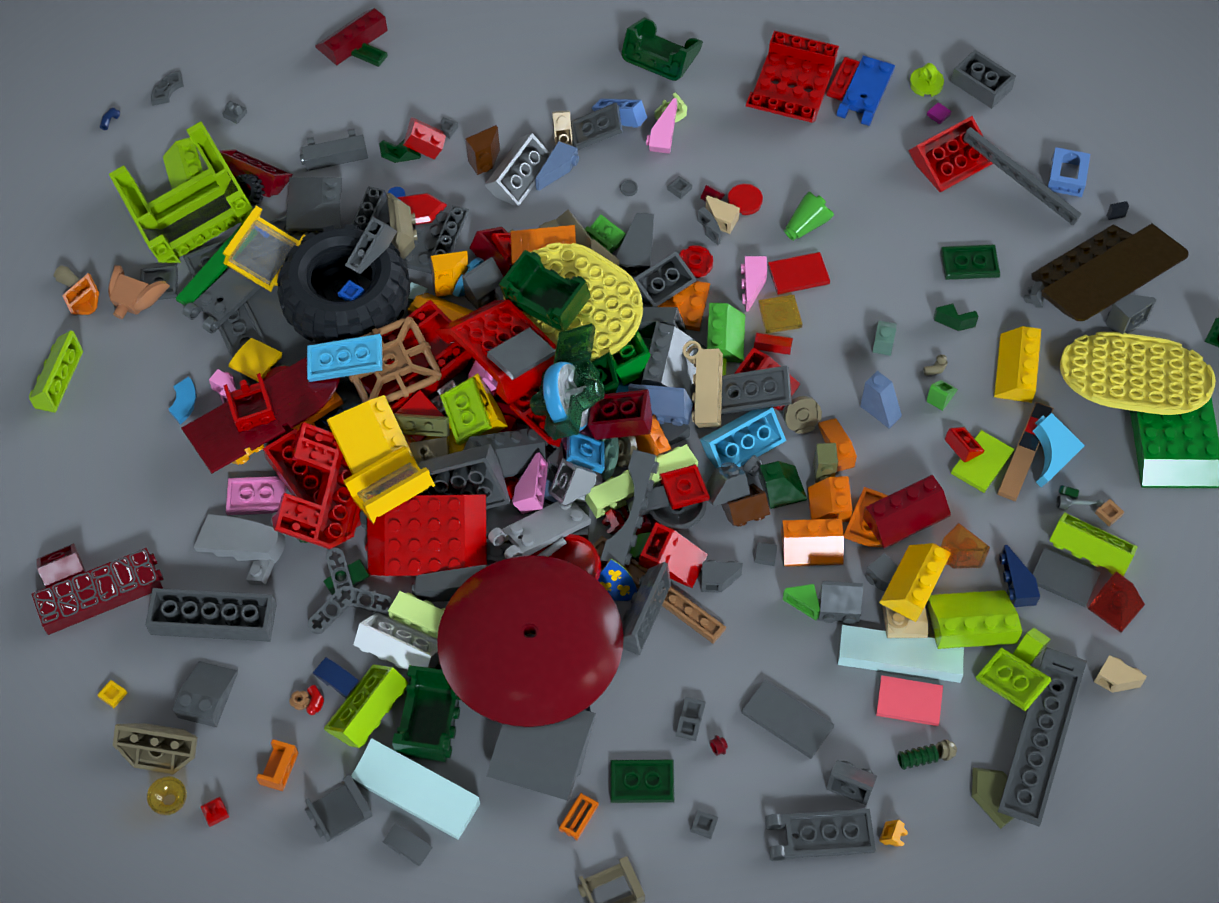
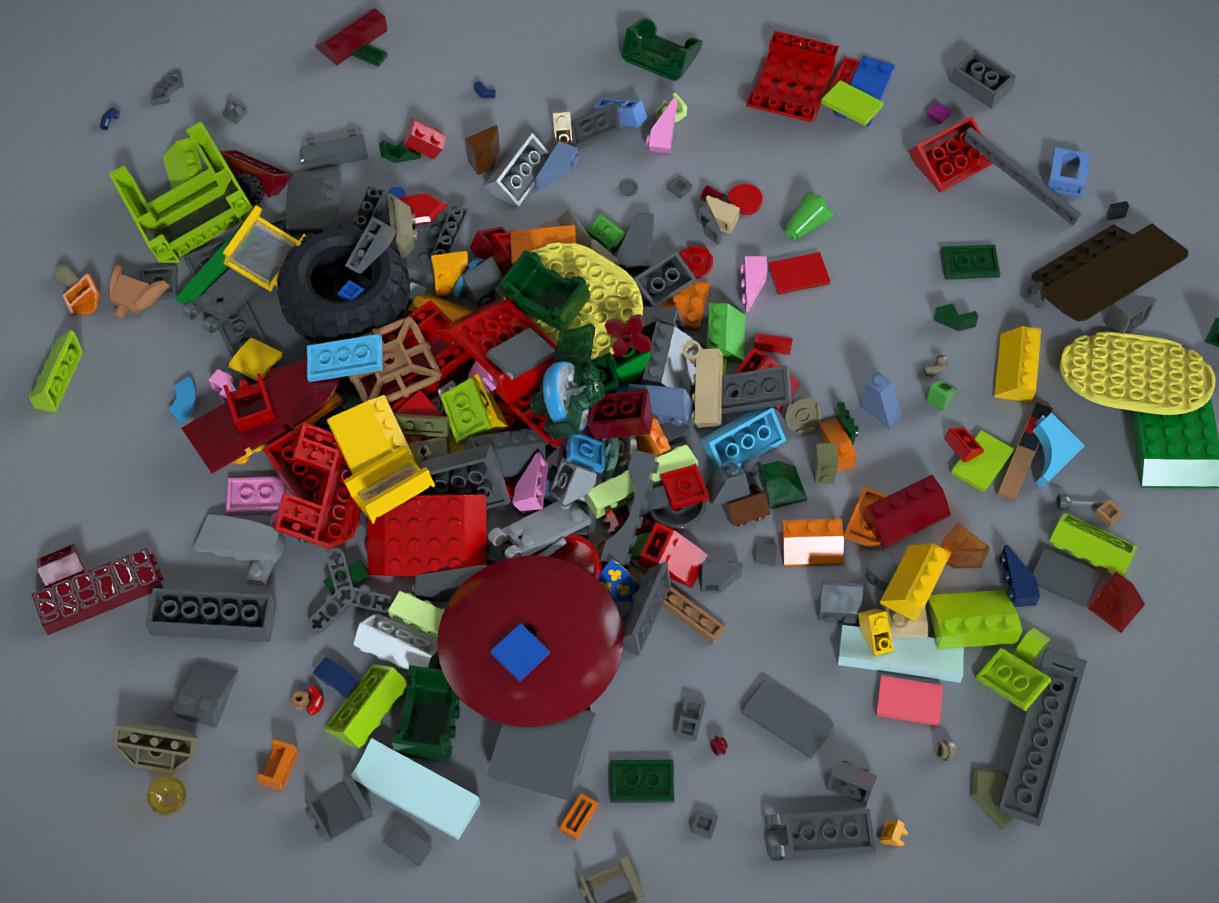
(112, 694): yellow tile -> none
(214, 811): red tile -> none
(448, 127): dark grey tile -> none
(482, 92): none -> dark blue arm
(520, 652): none -> blue tile
(628, 335): none -> dark red plant
(780, 314): clear yellow tile -> none
(804, 599): bright green slope -> none
(830, 499): orange slope -> none
(847, 424): none -> dark green slope
(852, 103): none -> lime tile
(876, 630): none -> yellow slope
(884, 338): sand green slope -> none
(918, 756): dark green piece -> none
(926, 80): lime tile -> none
(1069, 491): dark green tile -> none
(1118, 676): tan slope -> none

